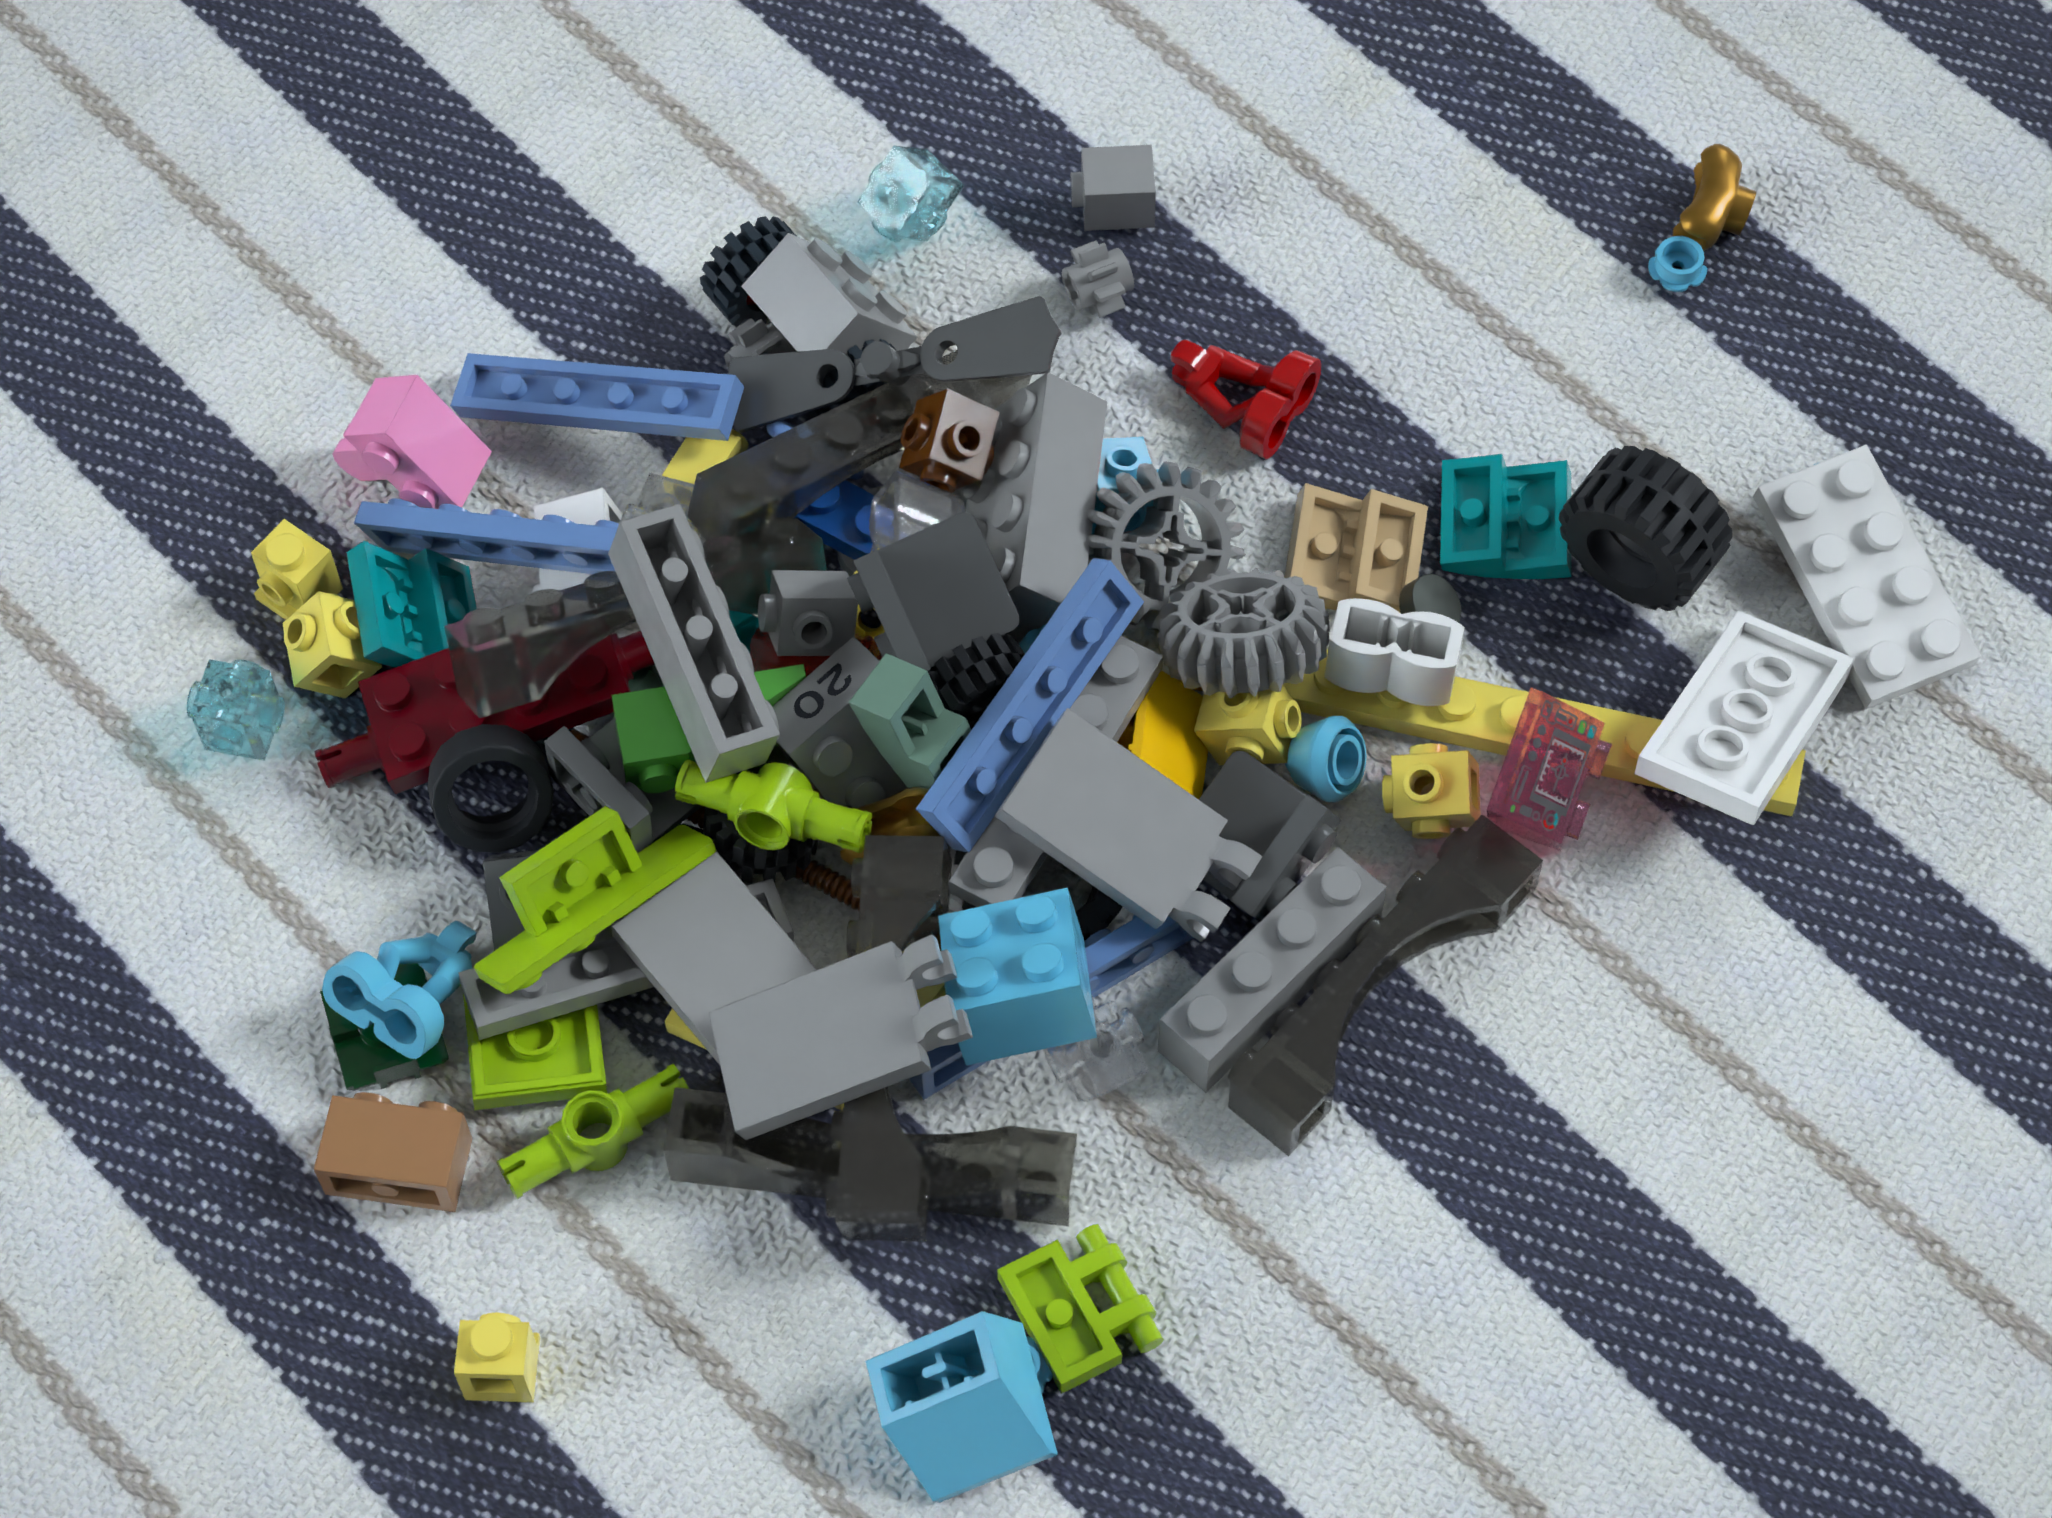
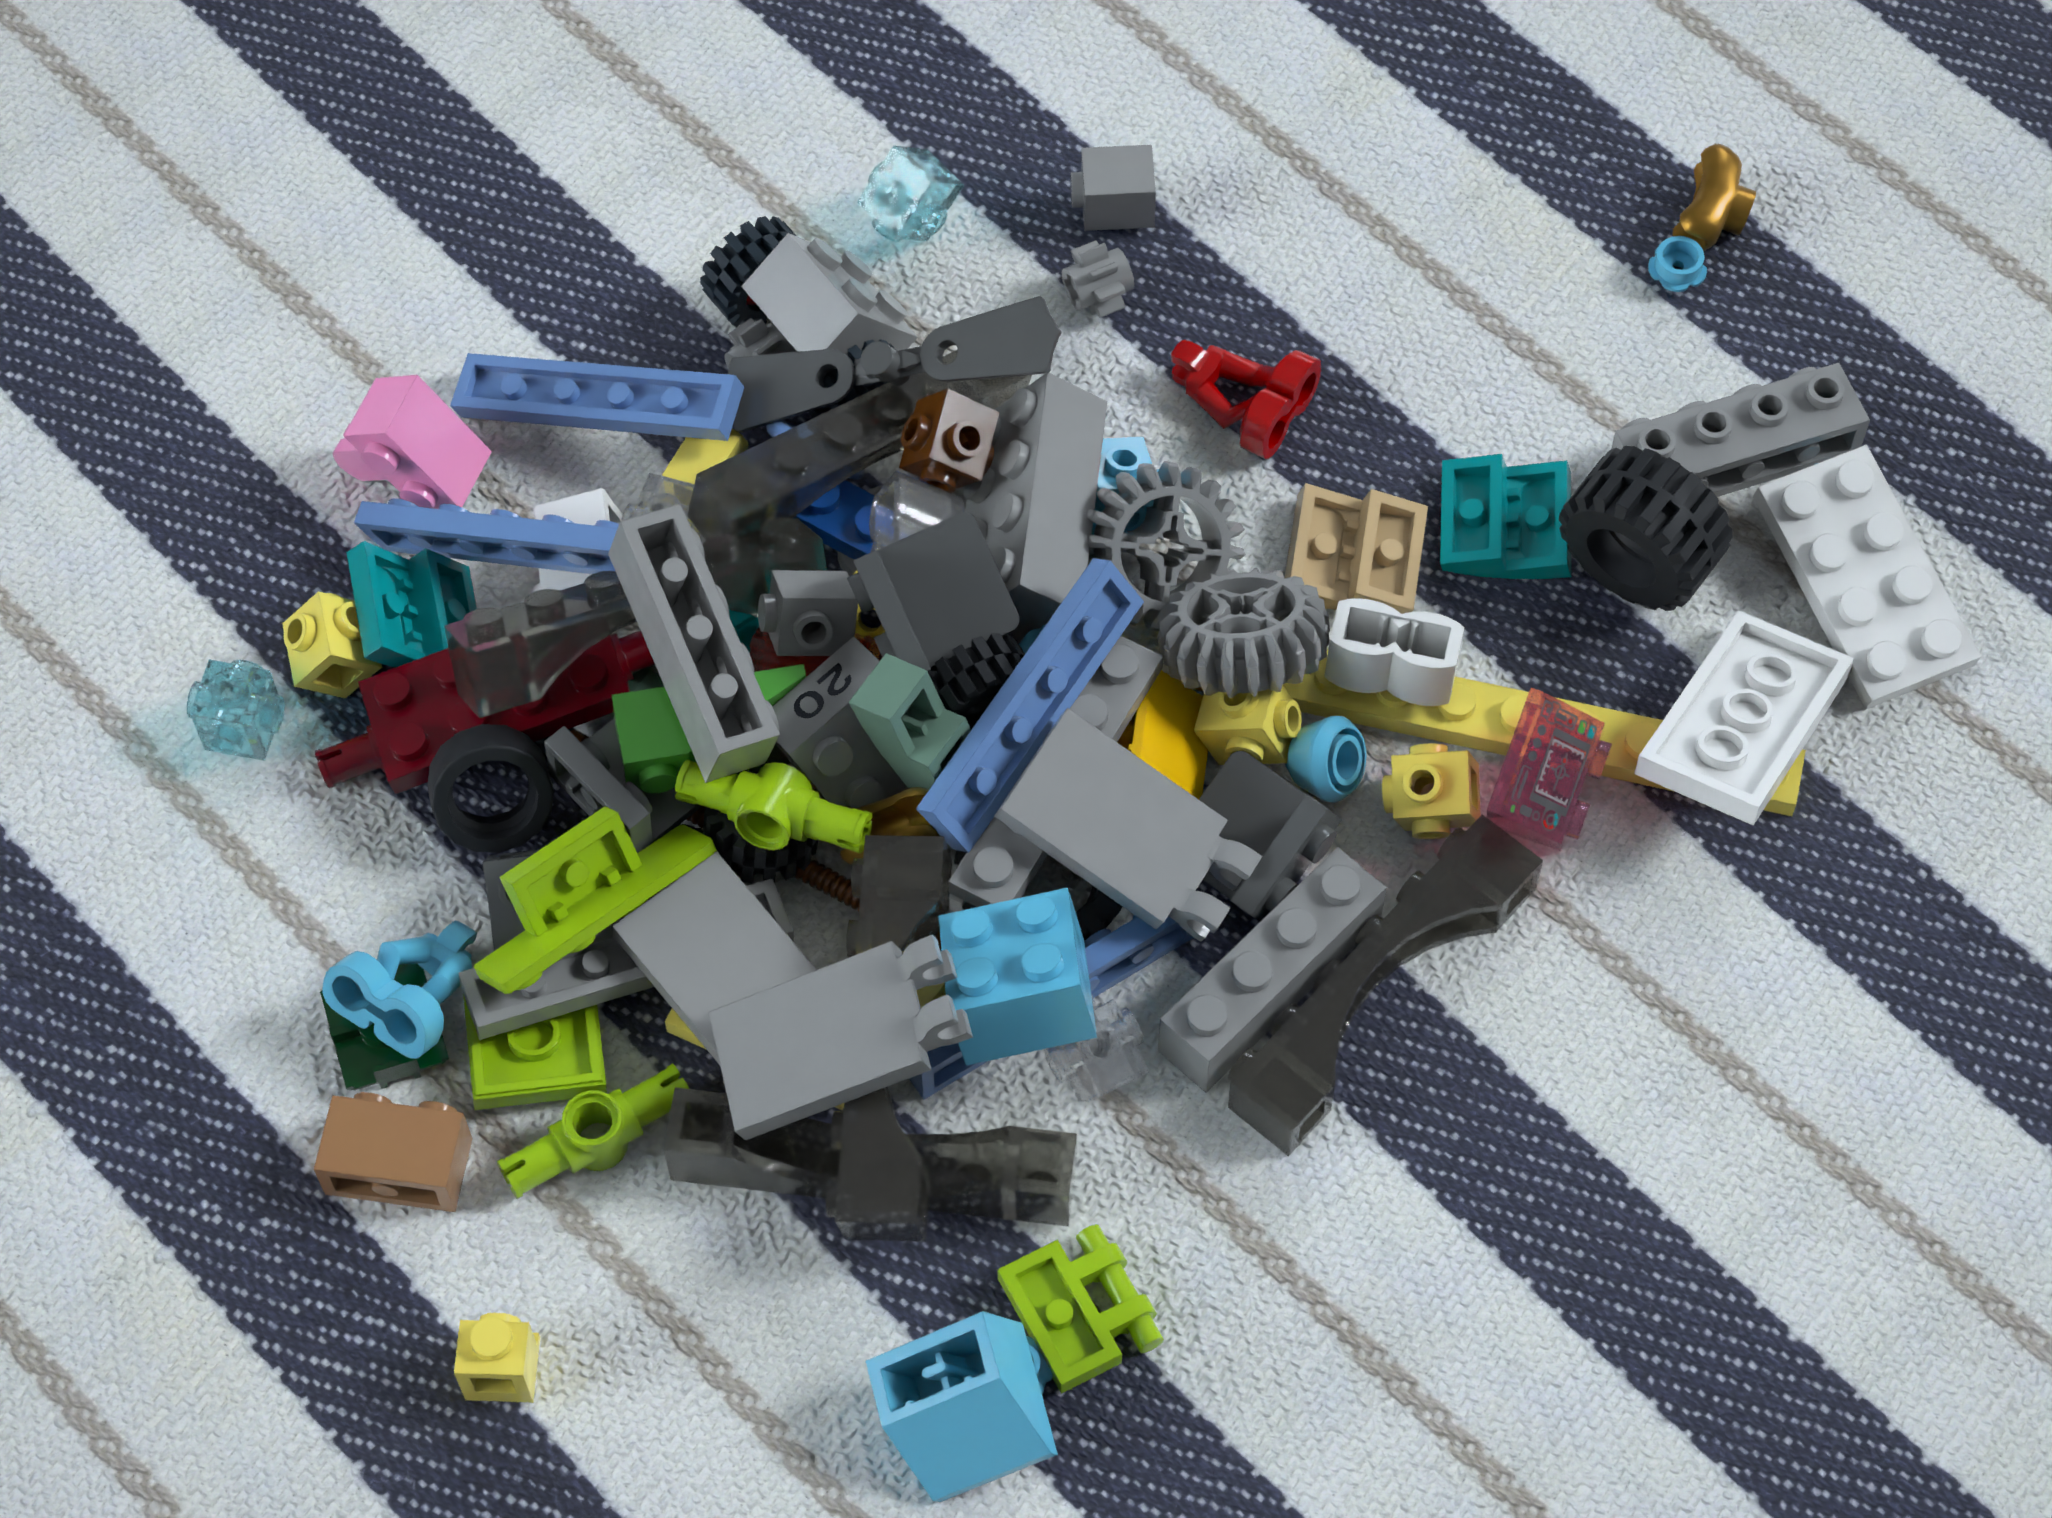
(292, 569): light yellow brick -> none
(1432, 595): pearl dark grey tile -> none
(1757, 430): none -> light grey brick

